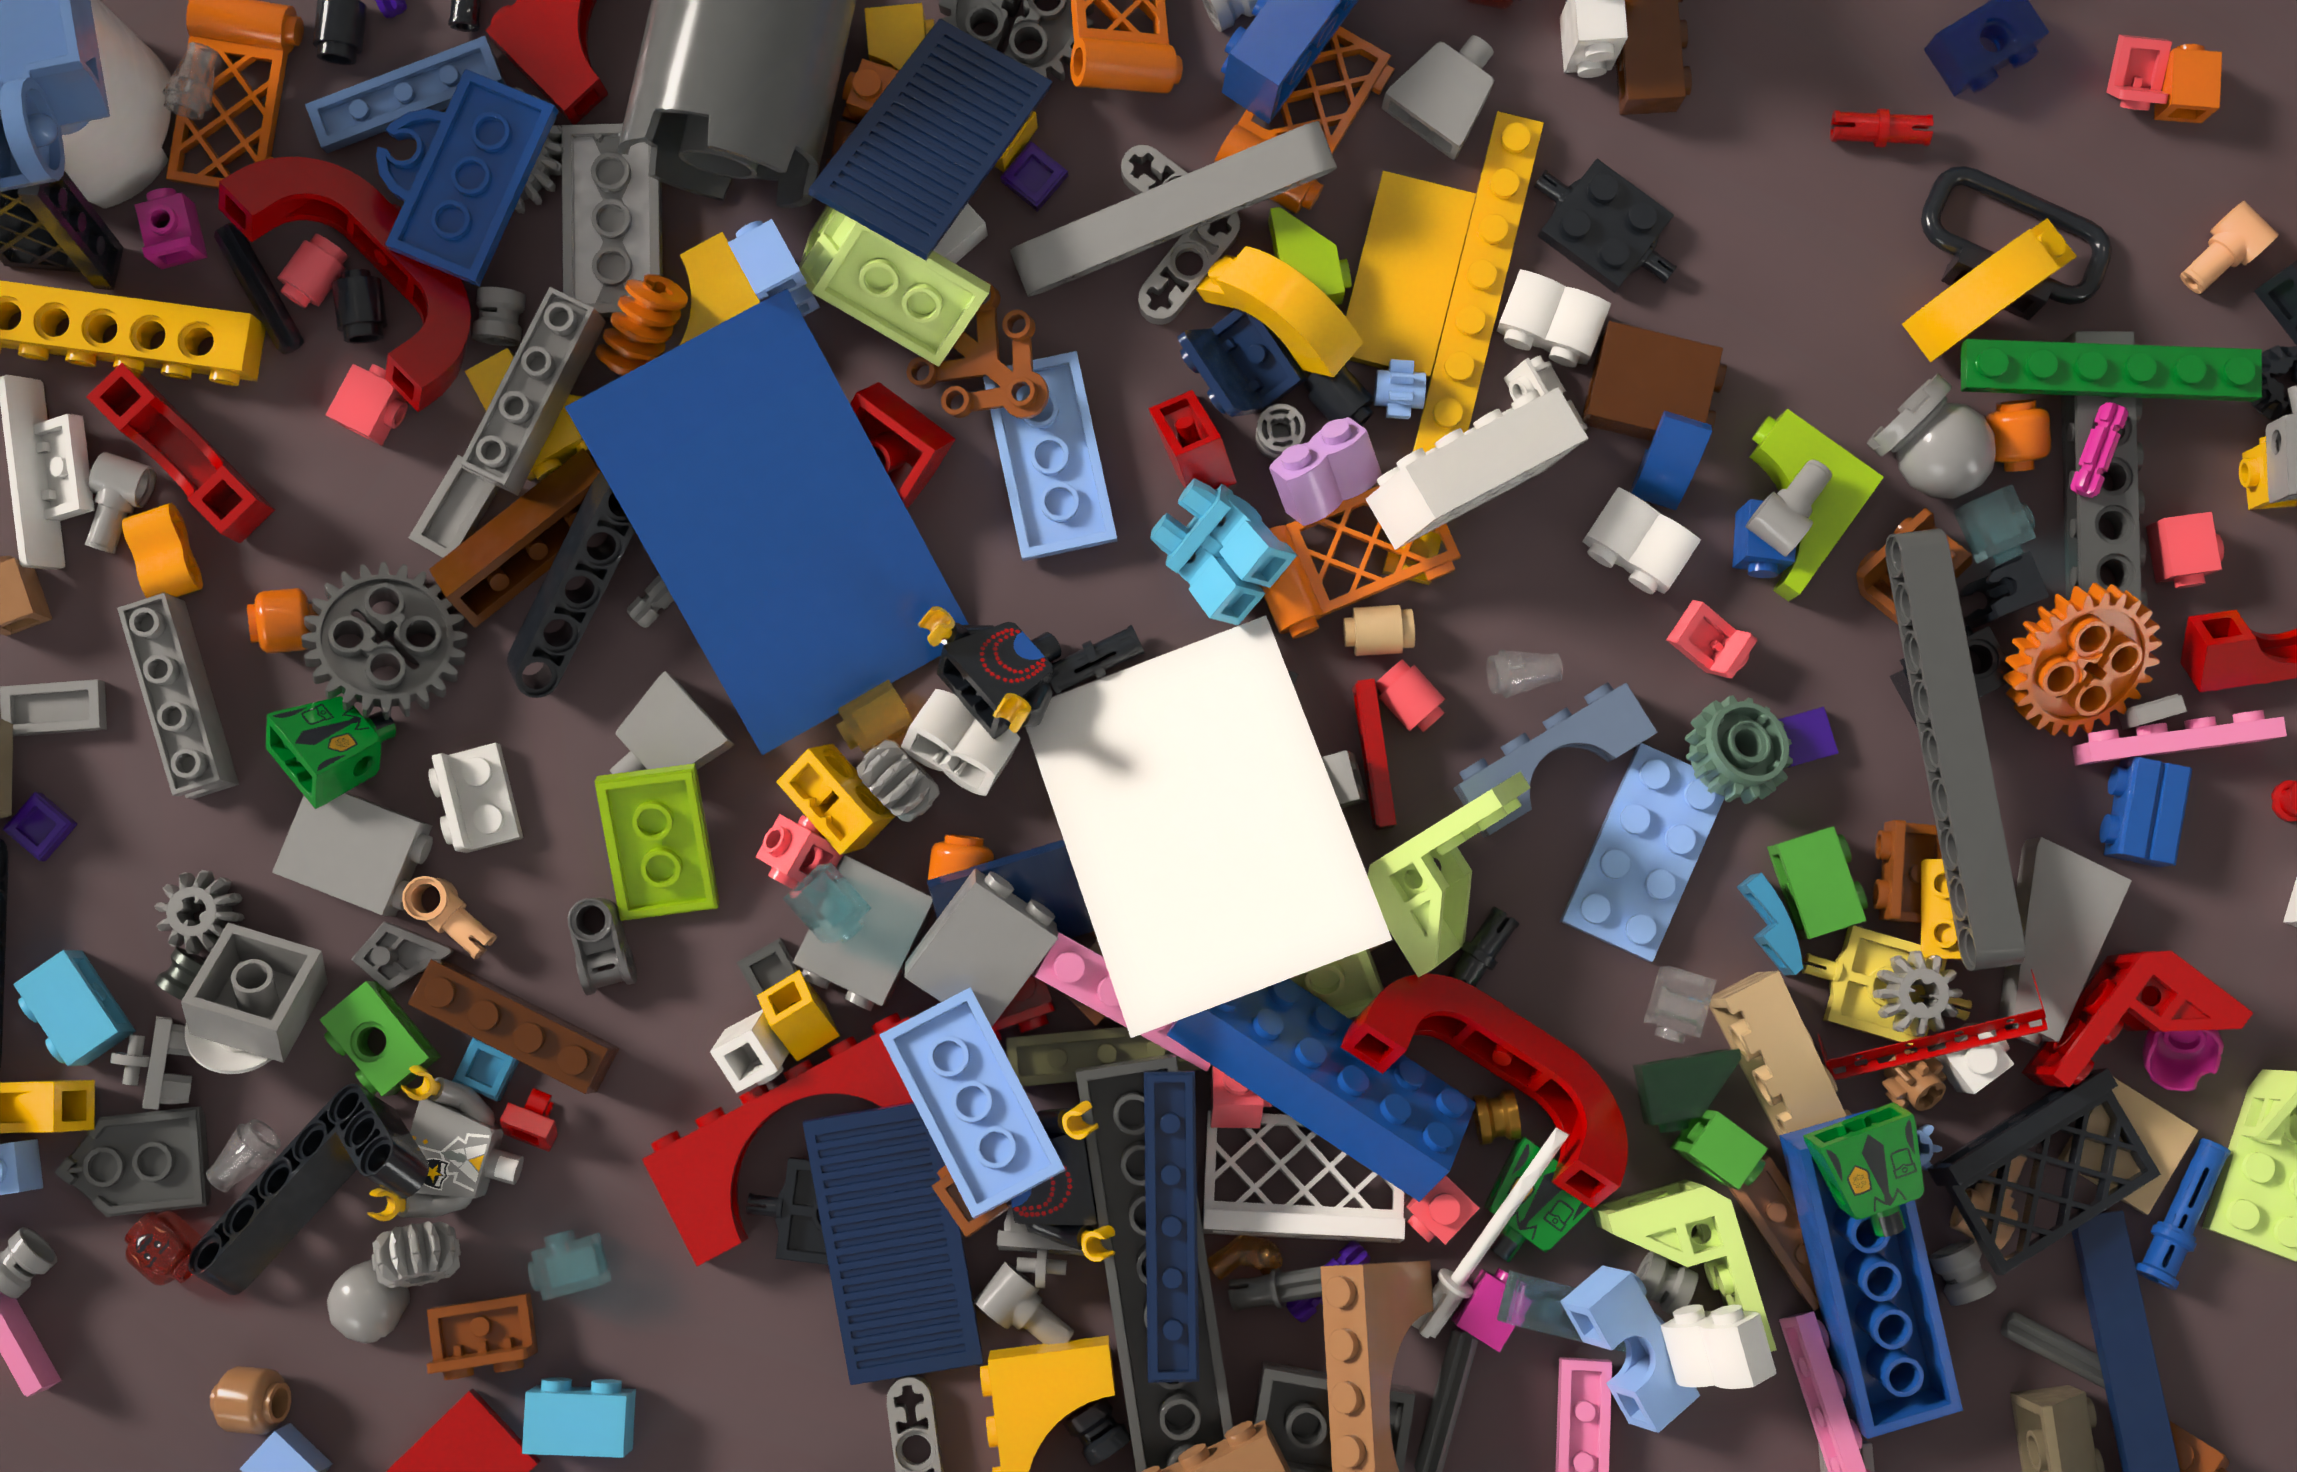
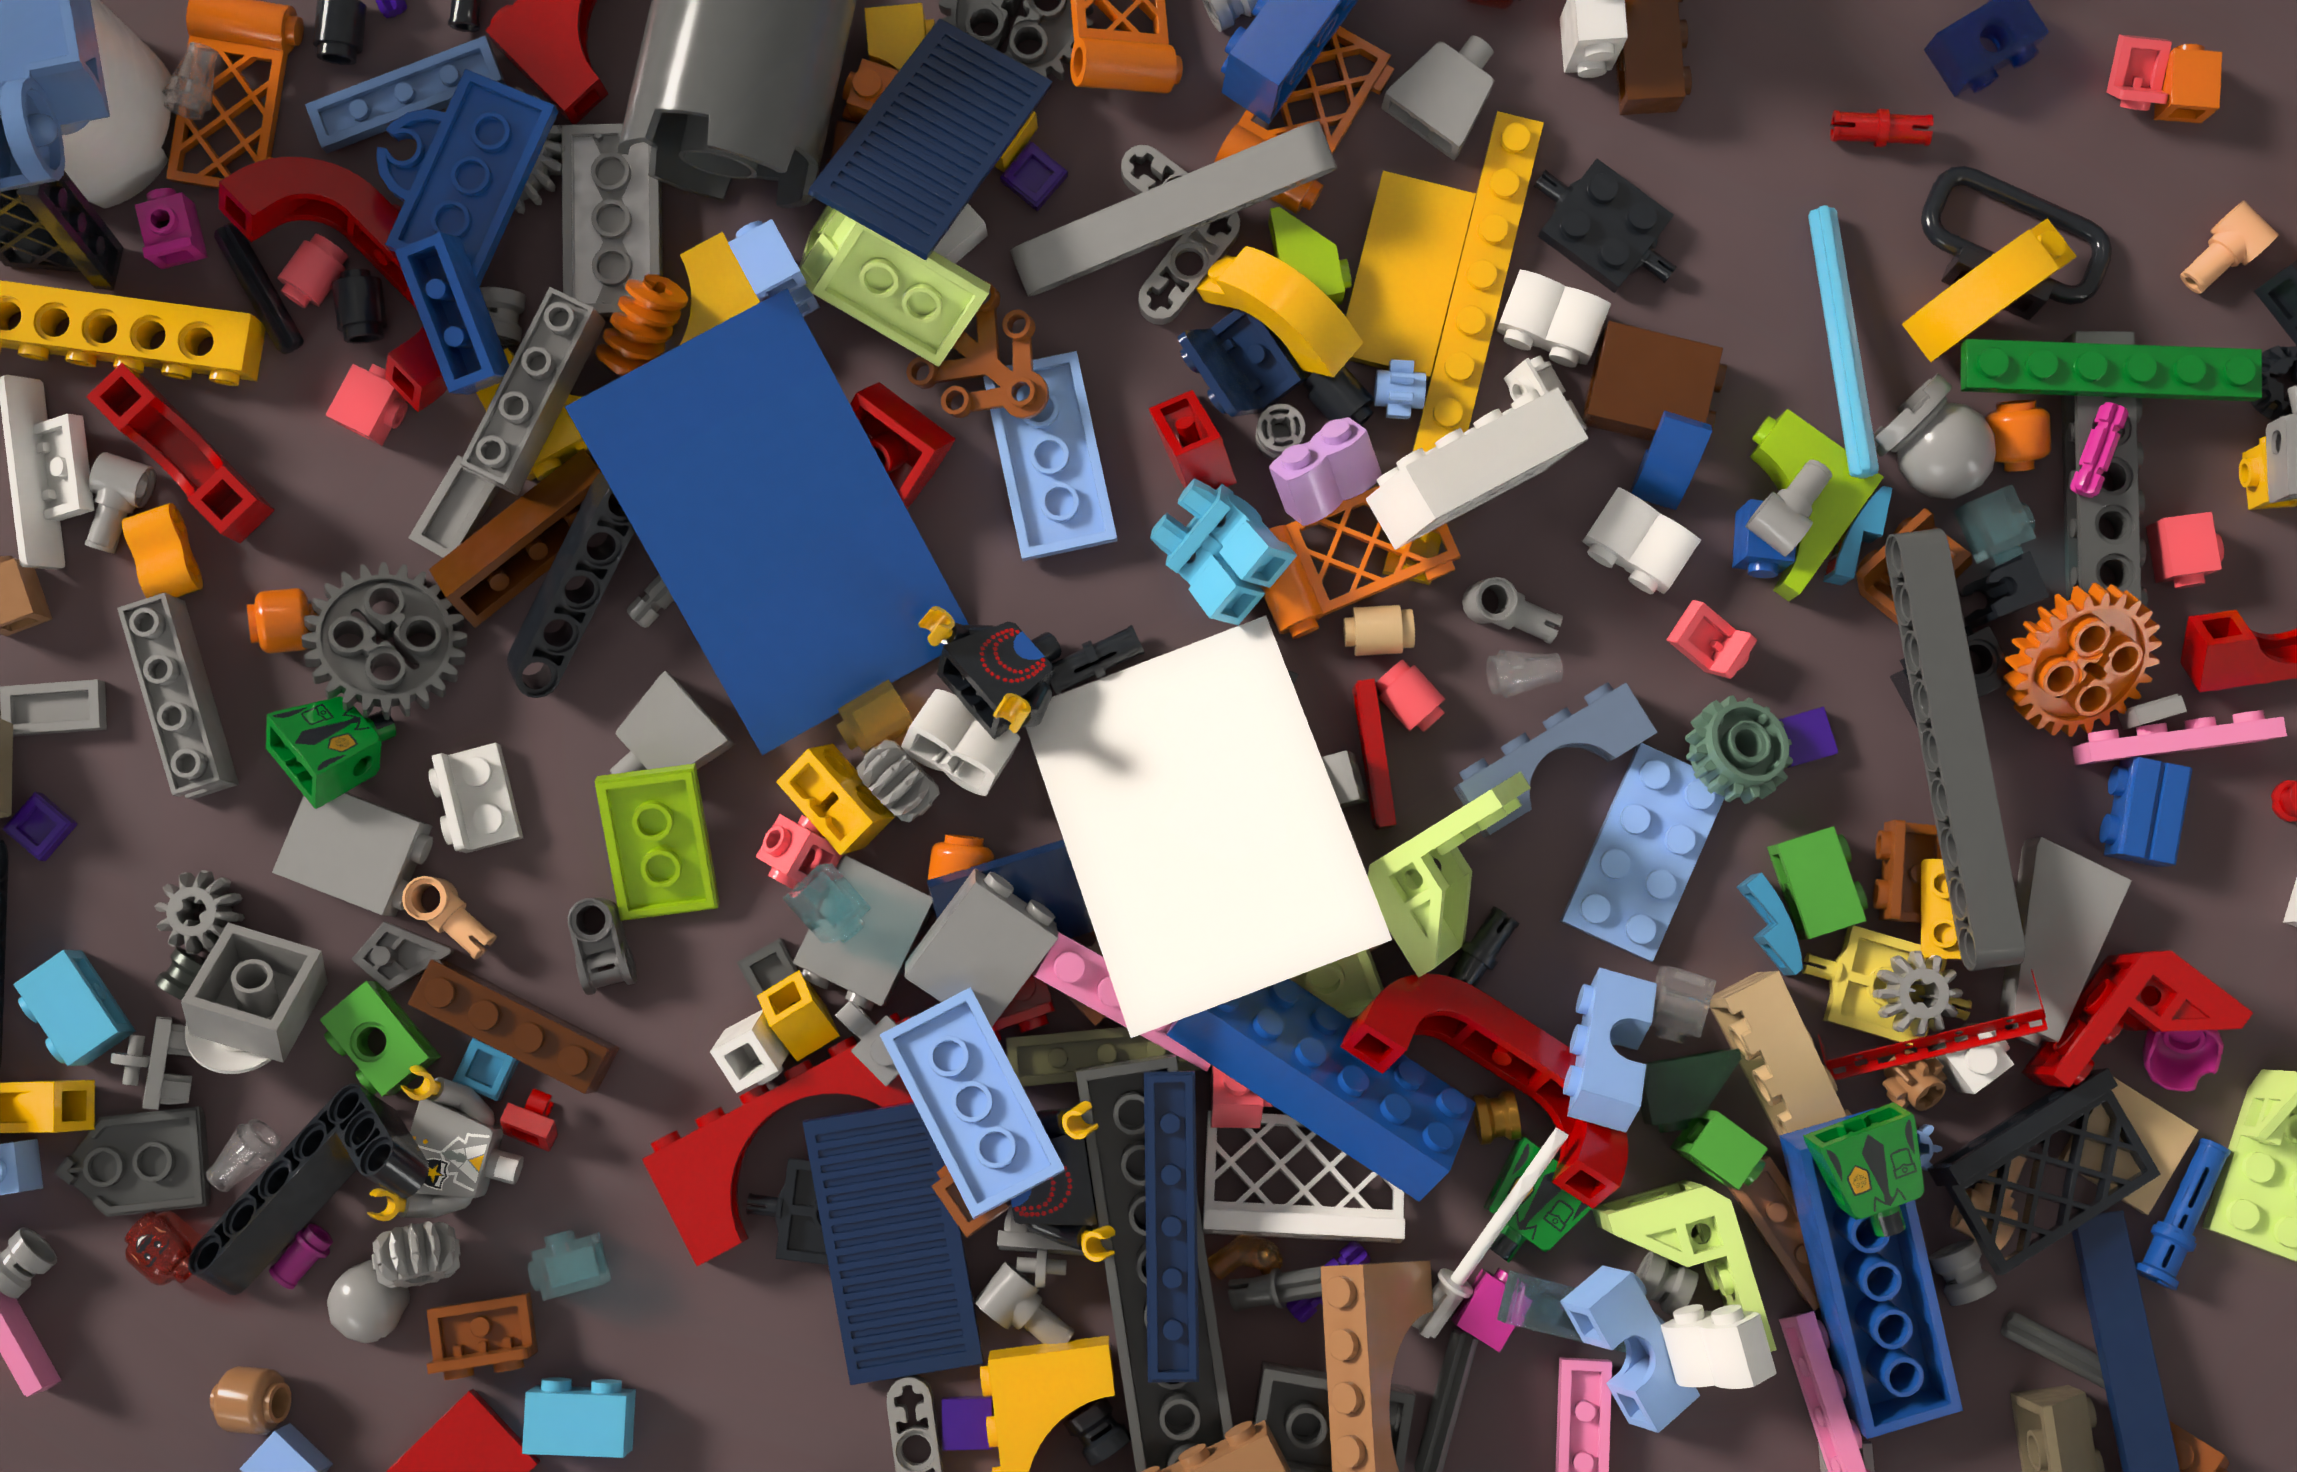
(309, 1246): none -> magenta pin
(453, 313): none -> blue brick
(871, 1048): none -> light grey plate
(965, 1422): none -> dark purple tile
(1441, 1211): coral brick -> none
(1511, 610): none -> light grey pin
(1603, 1083): none -> light blue arch
(1843, 342): none -> medium azure axle
(1865, 527): none -> dark azure slope

